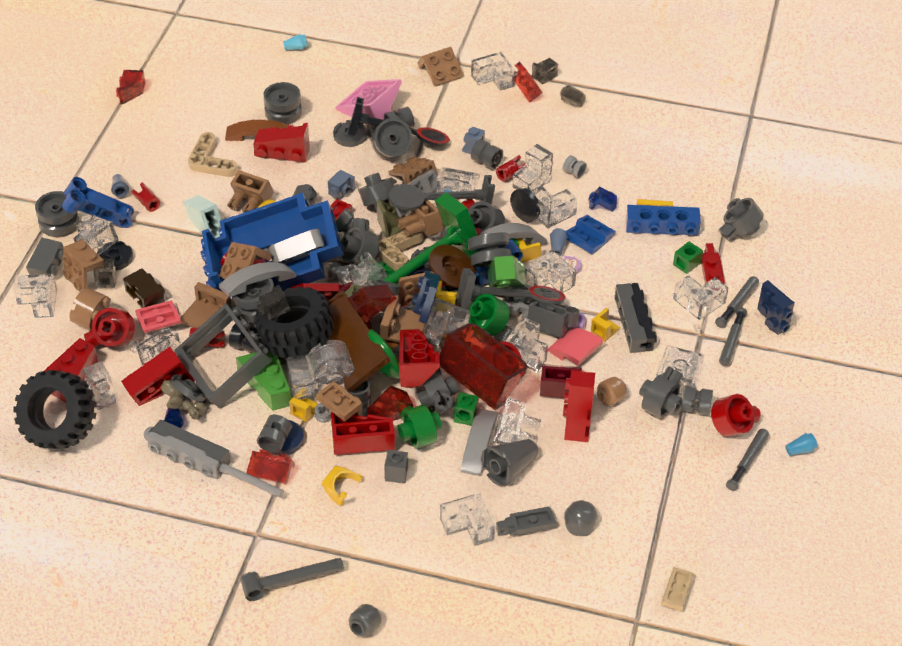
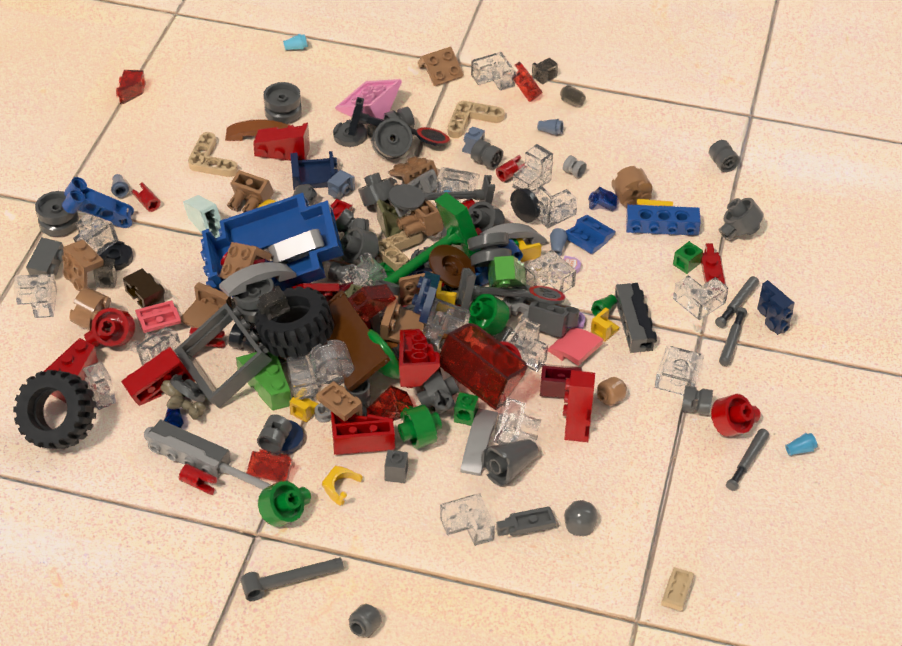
(196, 478): none -> red hinge
(282, 503): none -> green piece
(314, 171): none -> dark blue panel
(495, 115): none -> tan beam
(551, 126): none -> sand blue cone
(606, 302): none -> green cone
(631, 185): none -> medium nougat brick
(662, 393): dark grey piece -> none
(724, 156): none -> dark grey wheel

